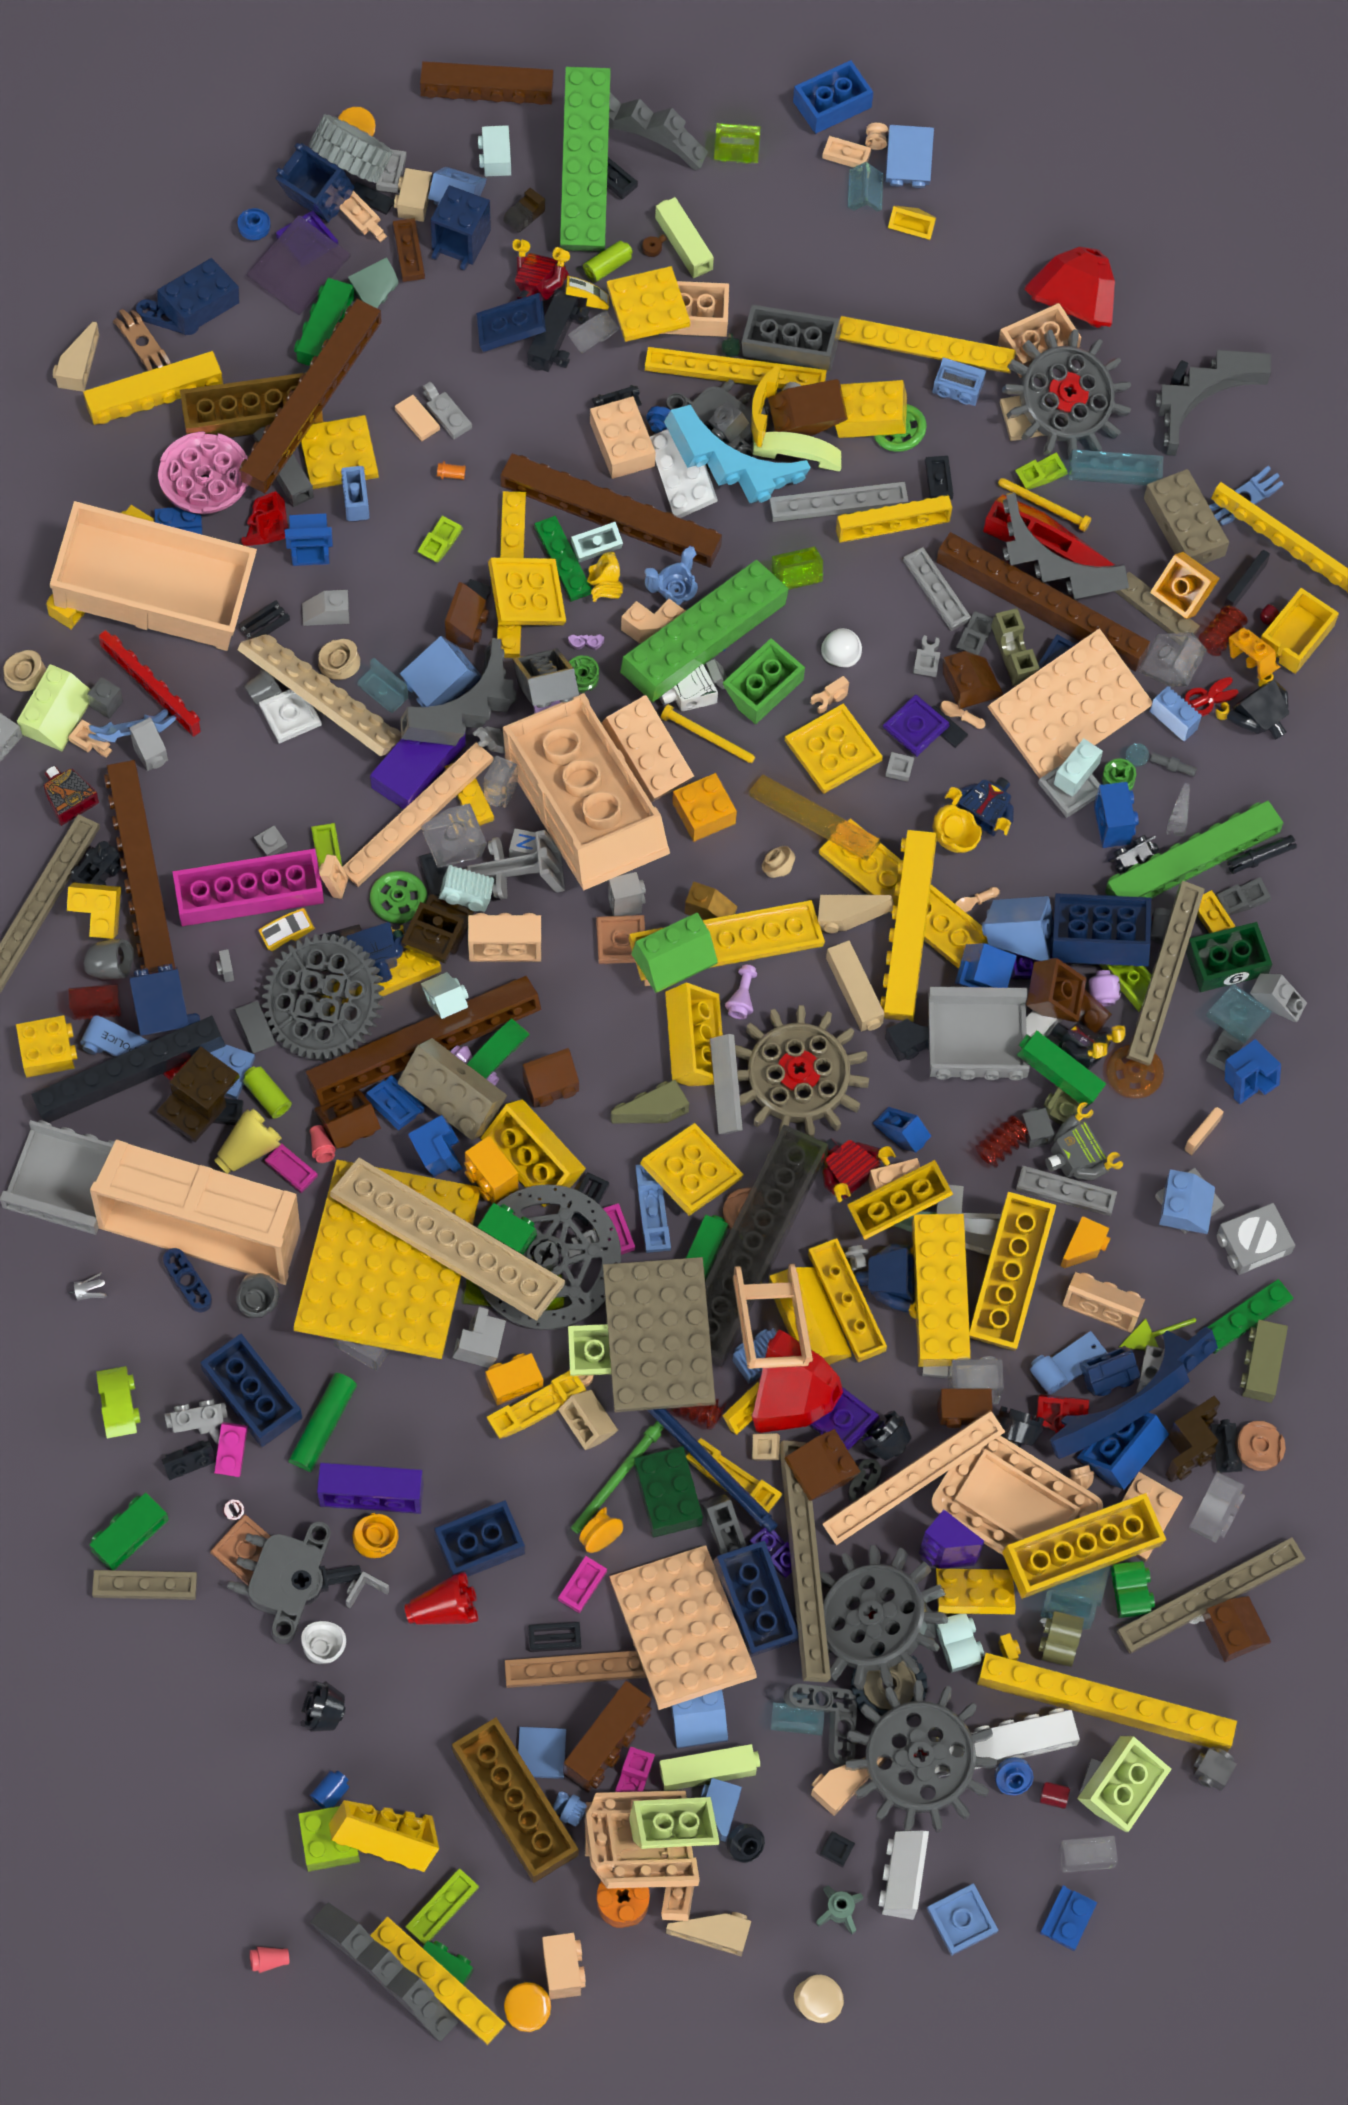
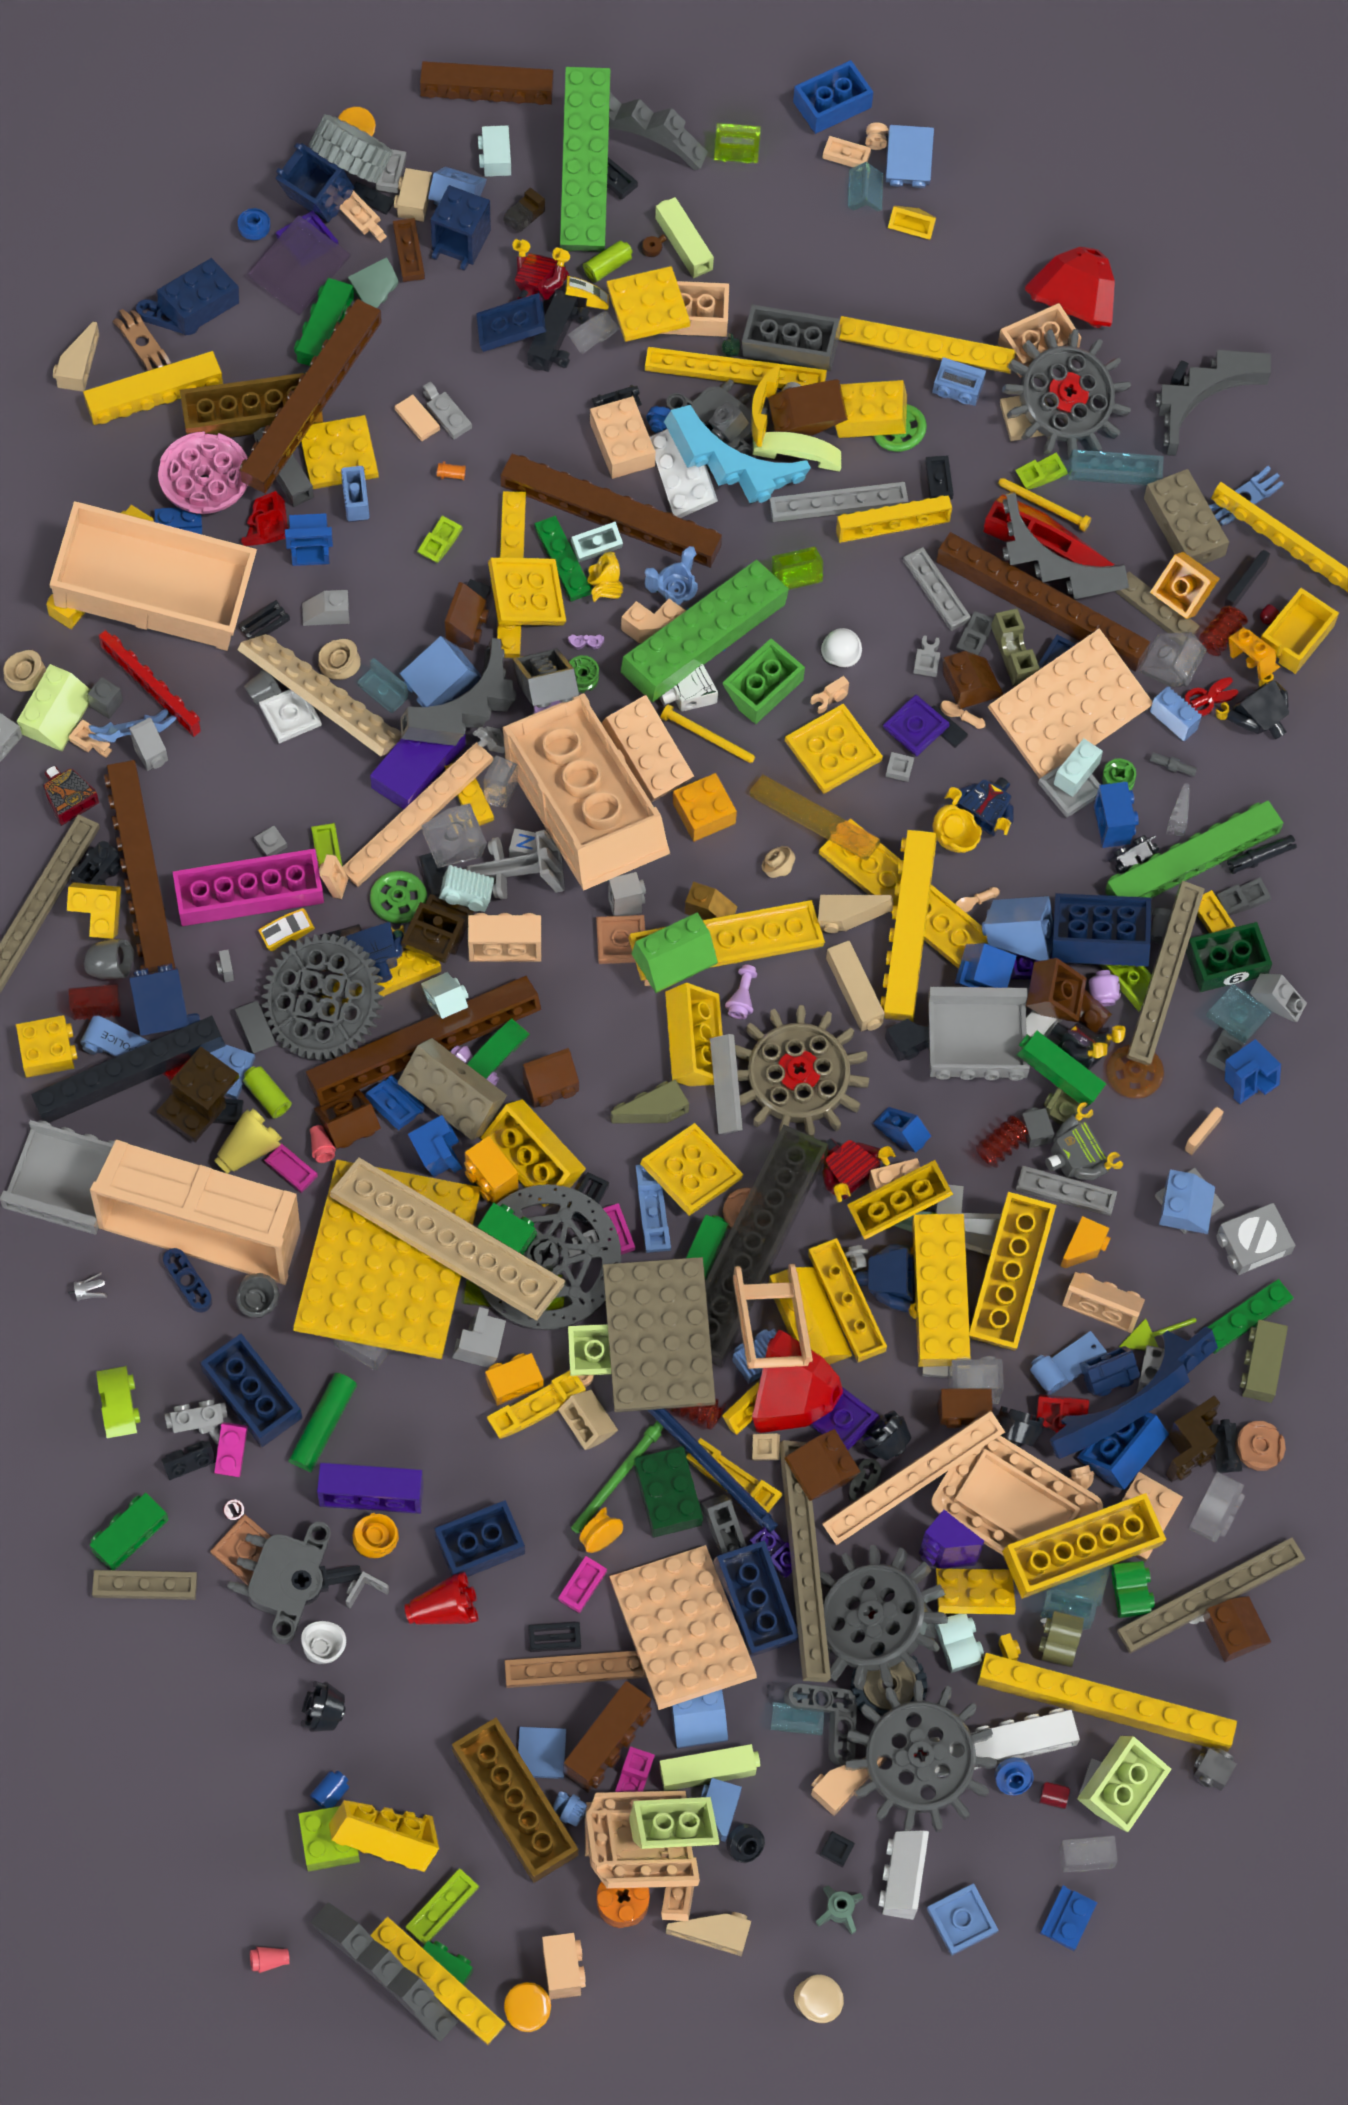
(716, 673): light grey plate -> none
(1137, 754): clear light blue plate -> none

